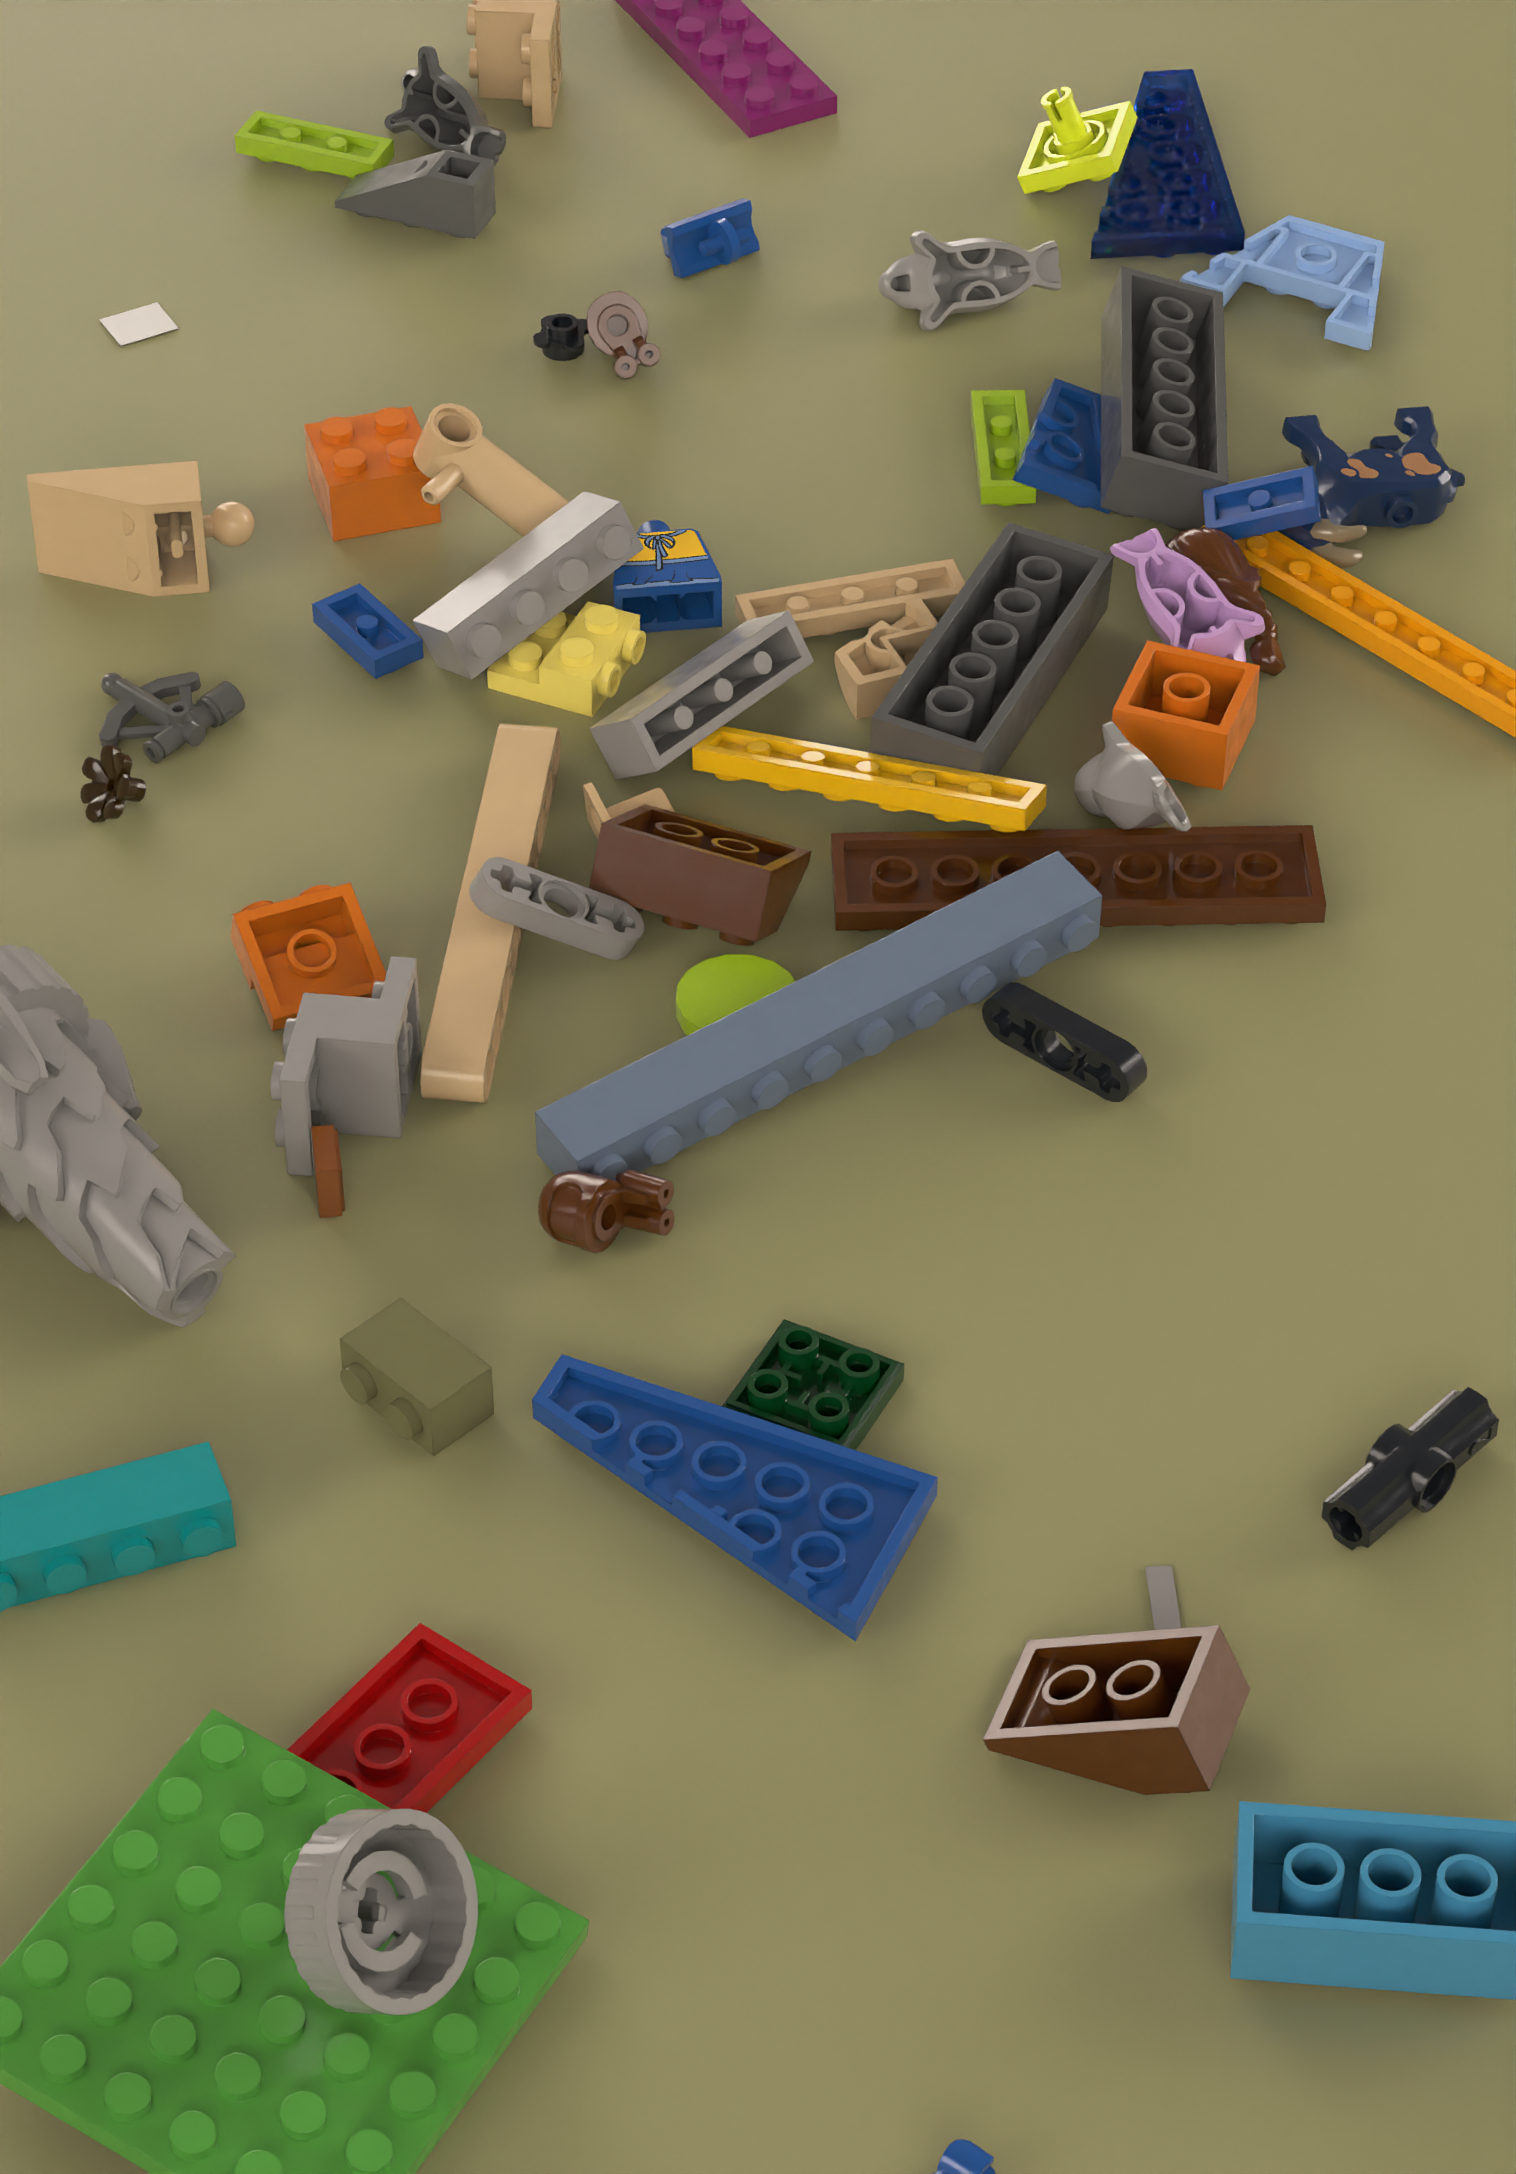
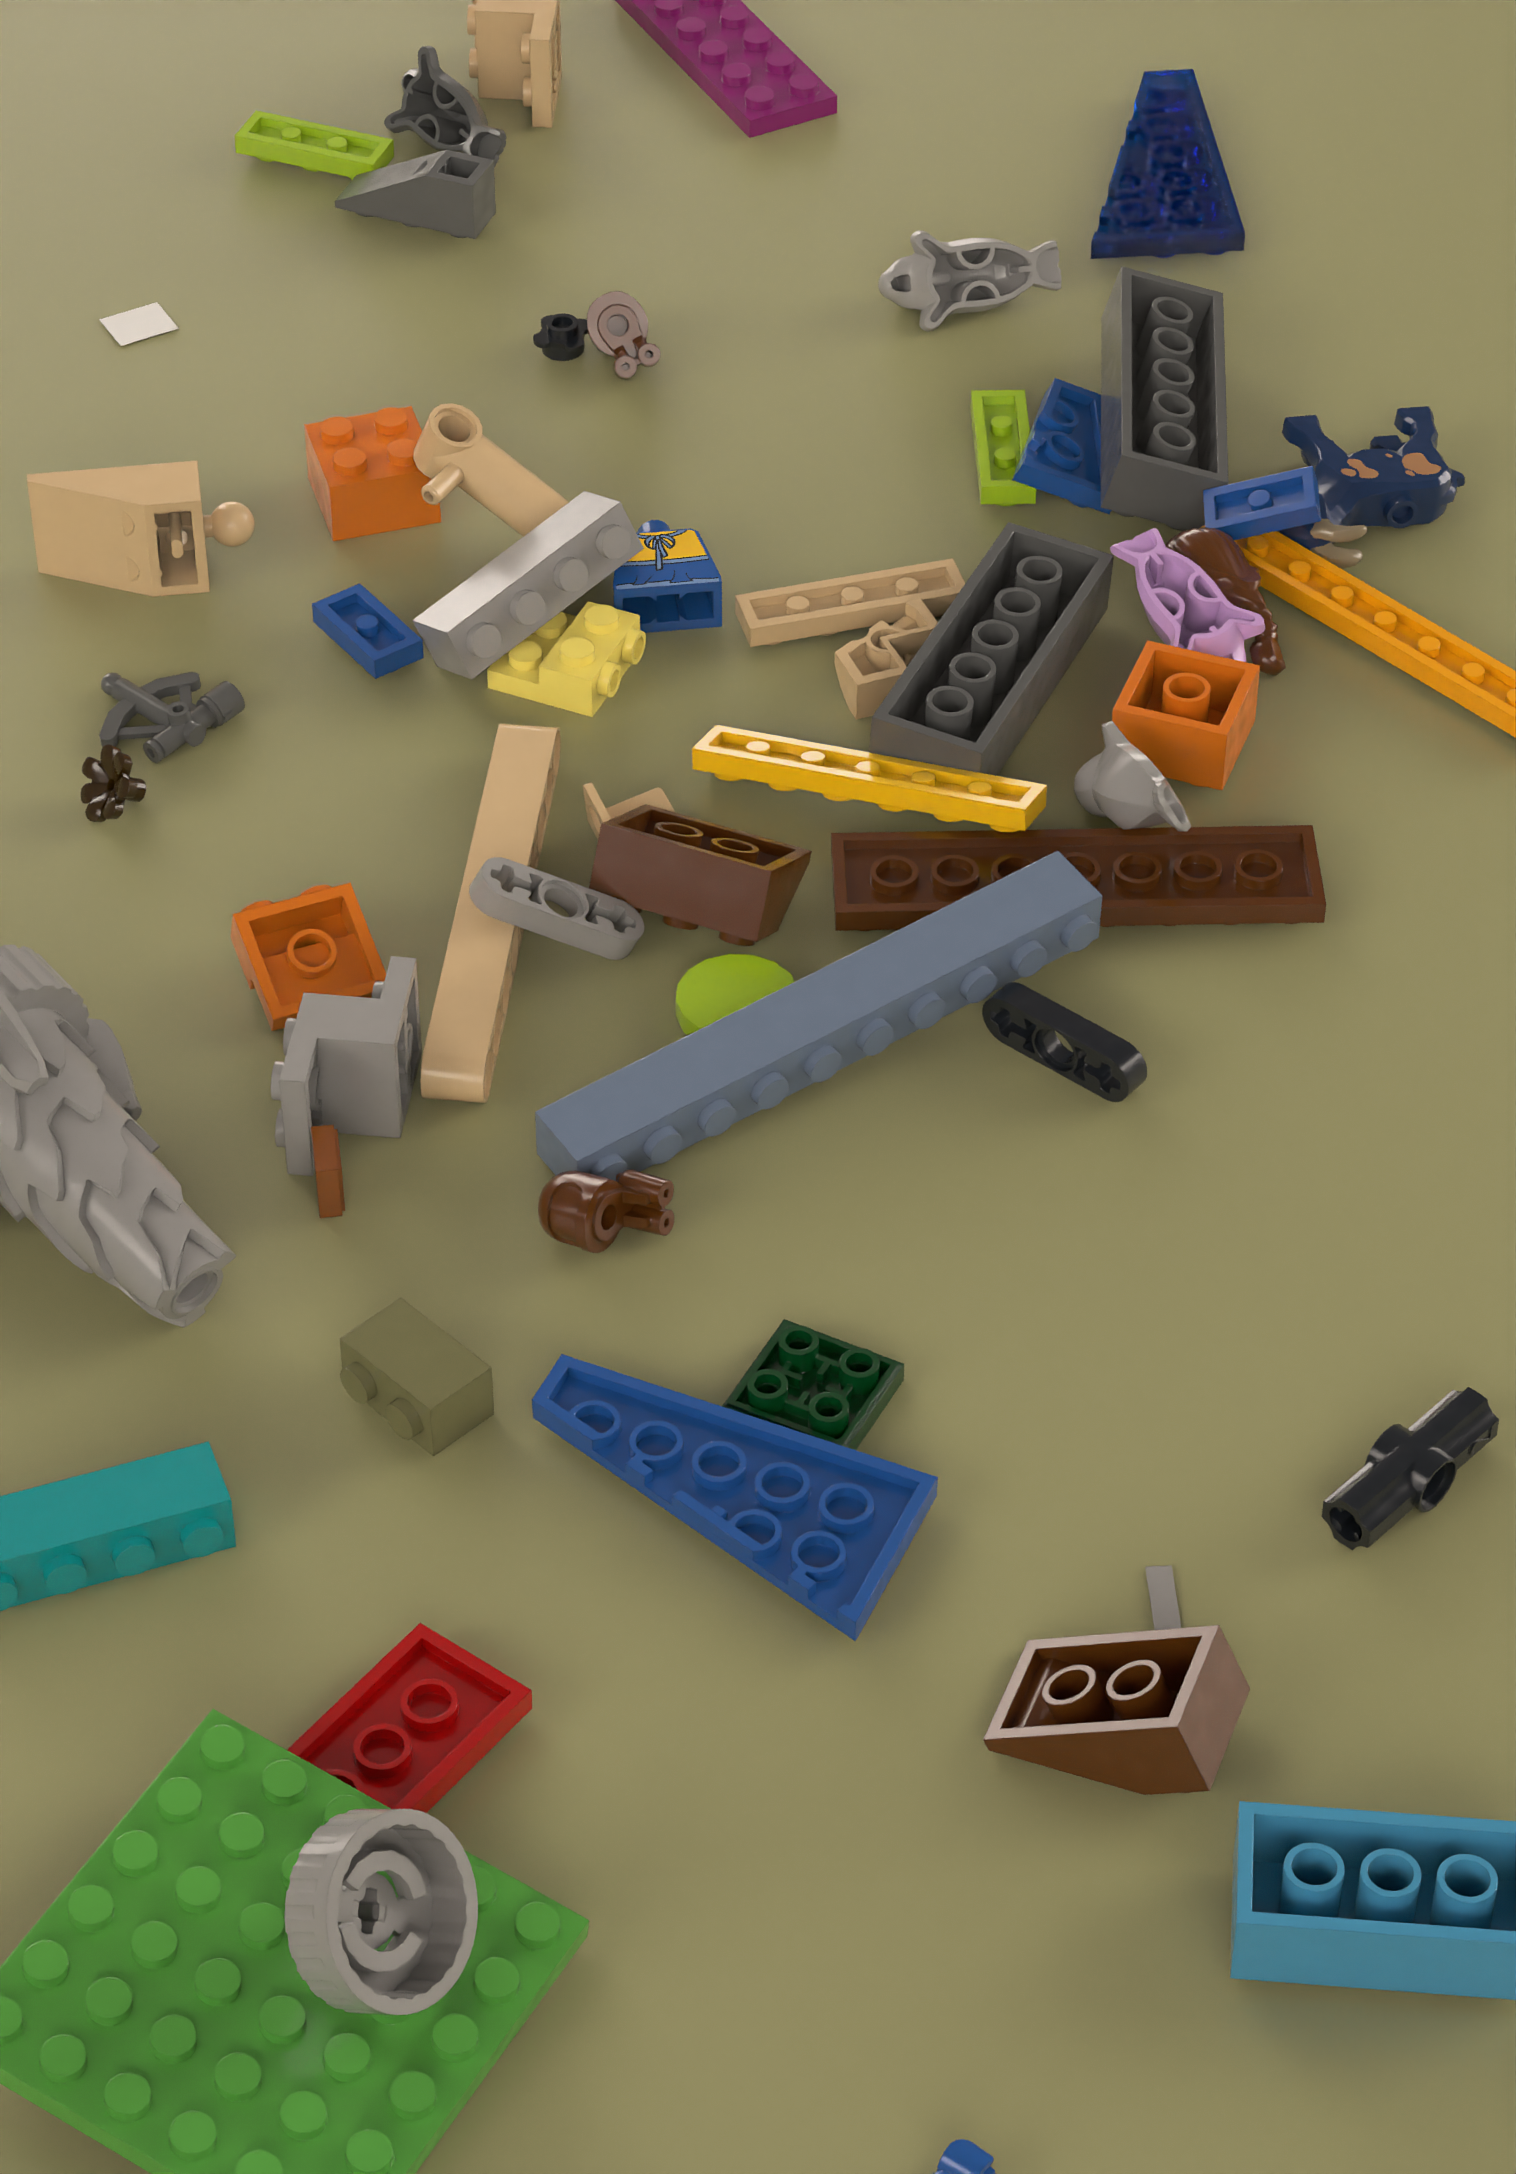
(701, 695): light grey brick -> none
(710, 238): blue hips -> none
(1075, 143): neon yellow plate -> none
(1310, 263): light blue wing -> none

